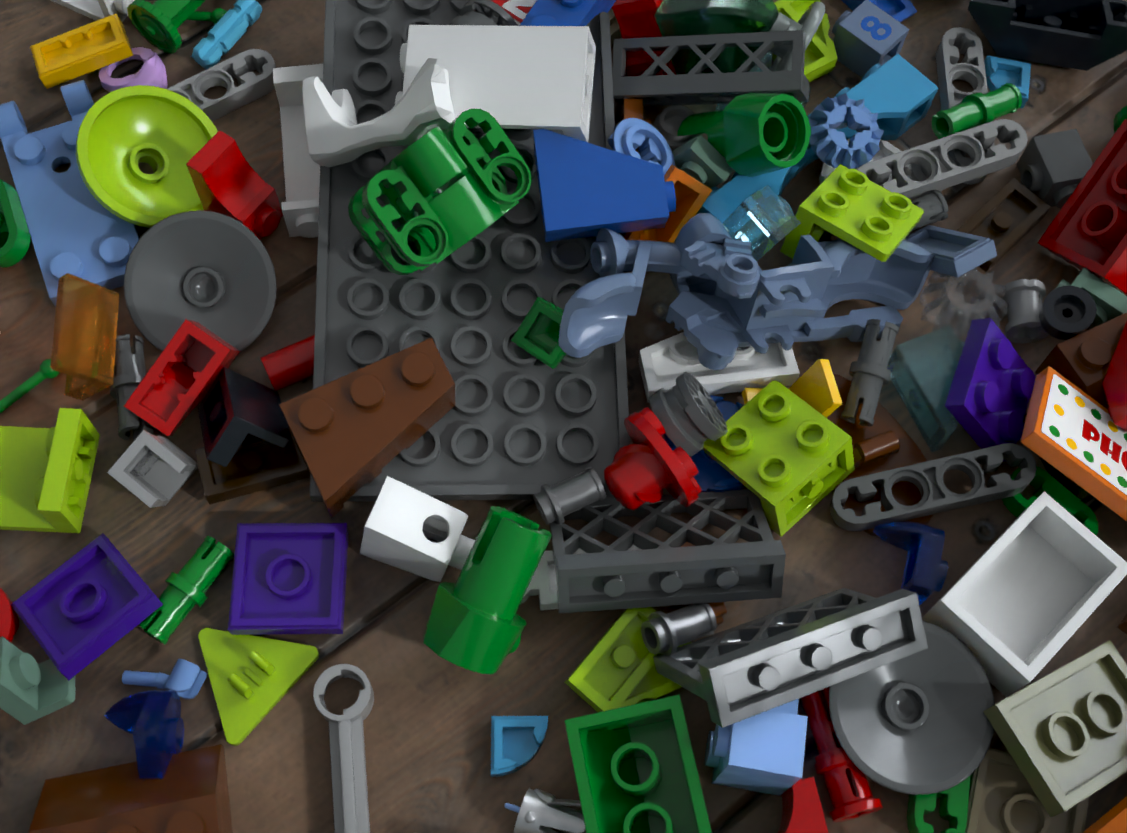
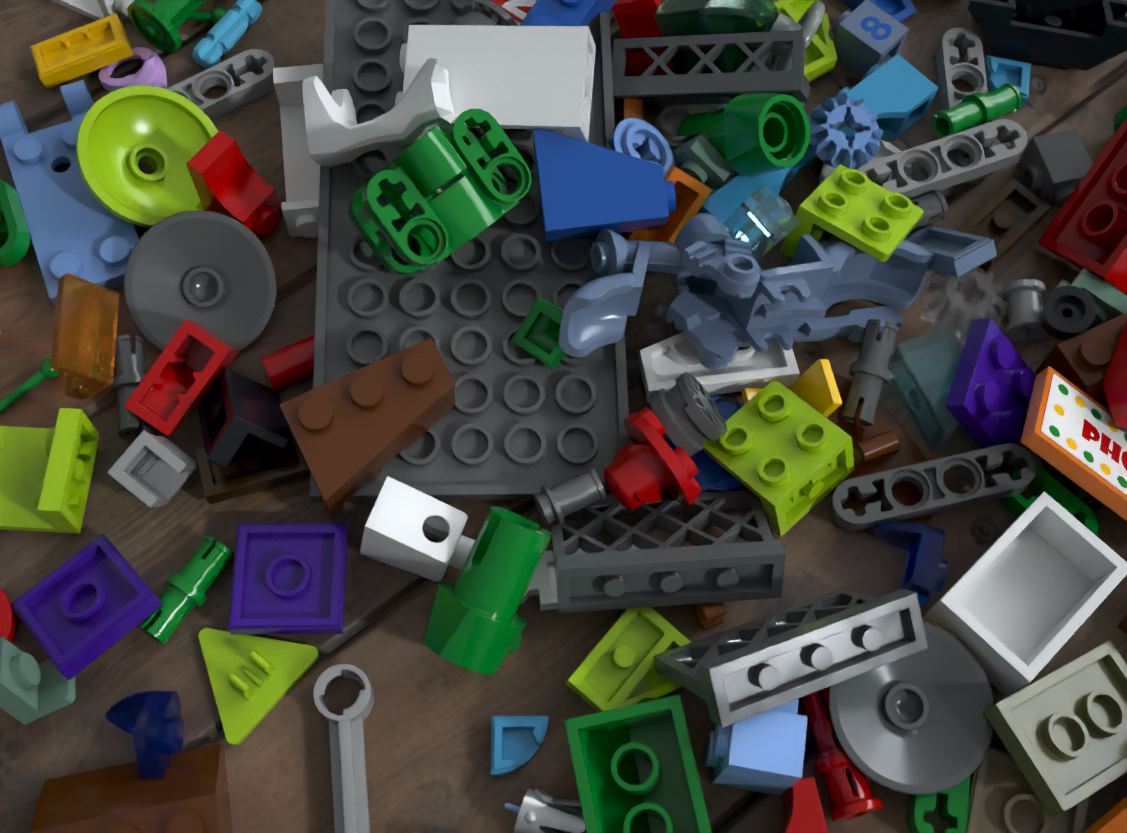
(184, 679): medium blue hand -> none
(667, 631): flat silver pin -> none

